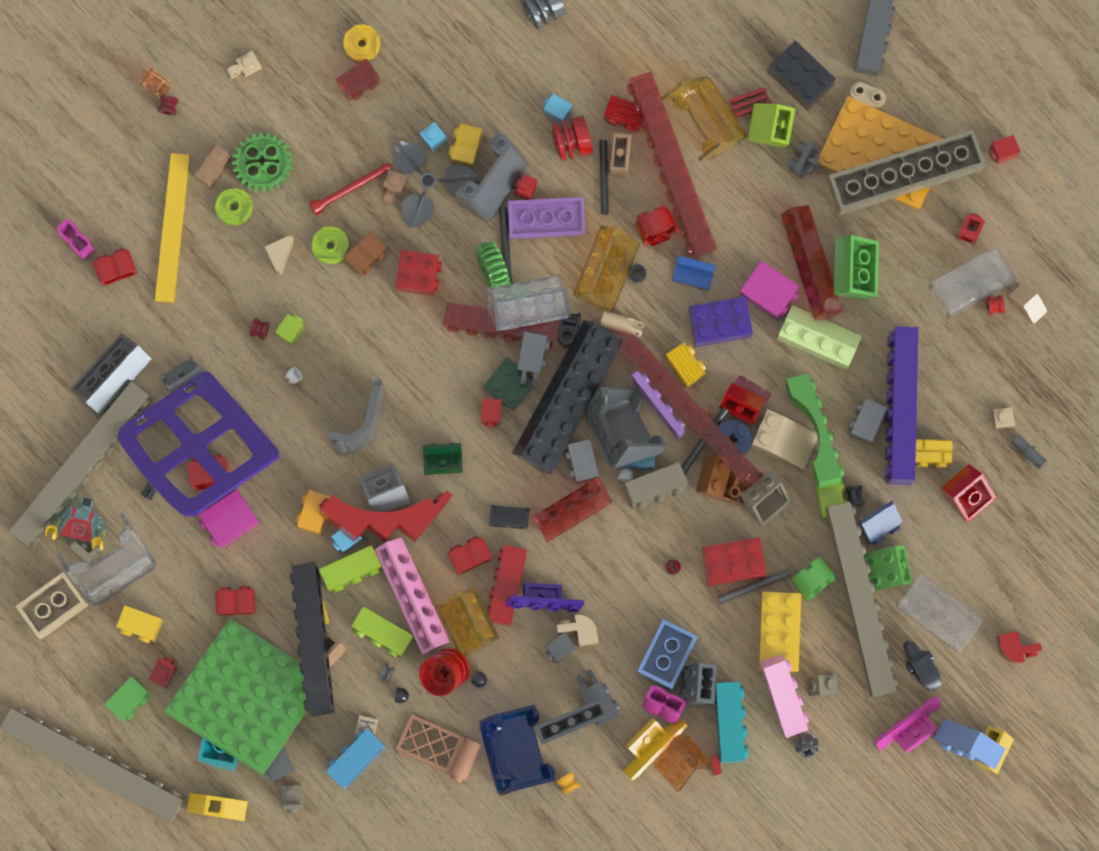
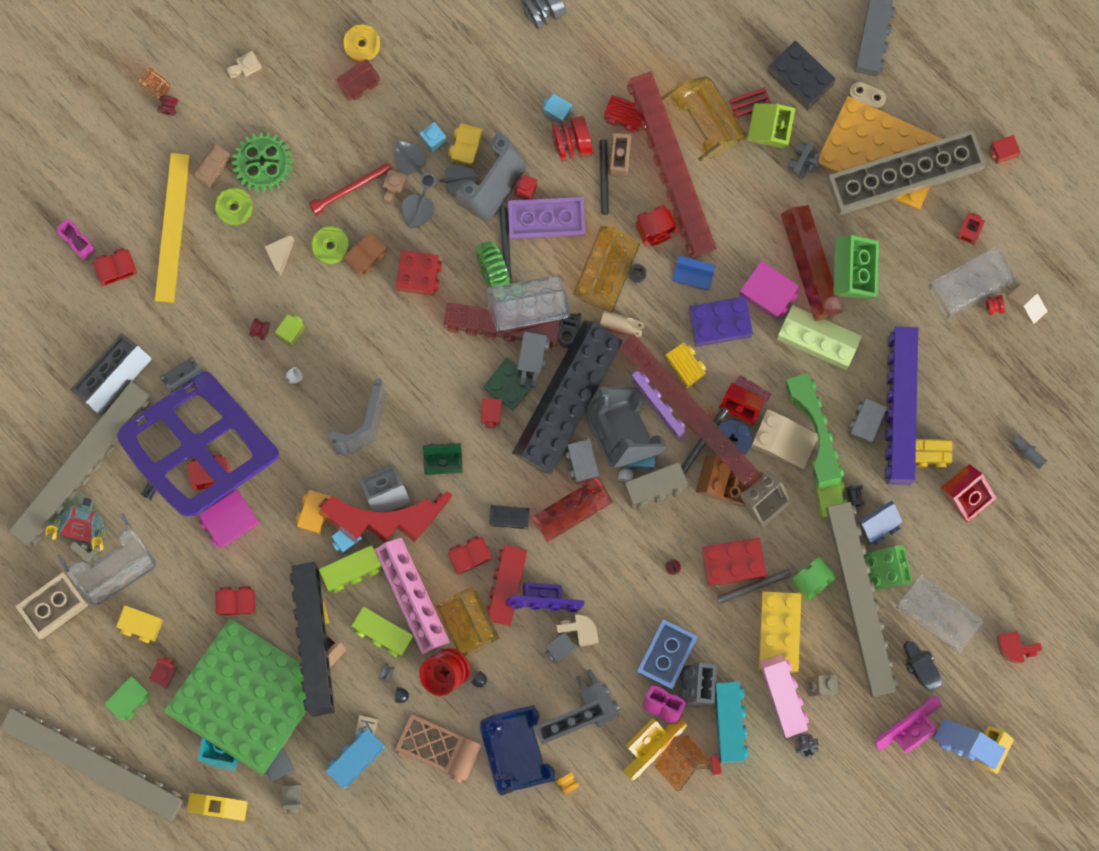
(1003, 418): tan plate -> none

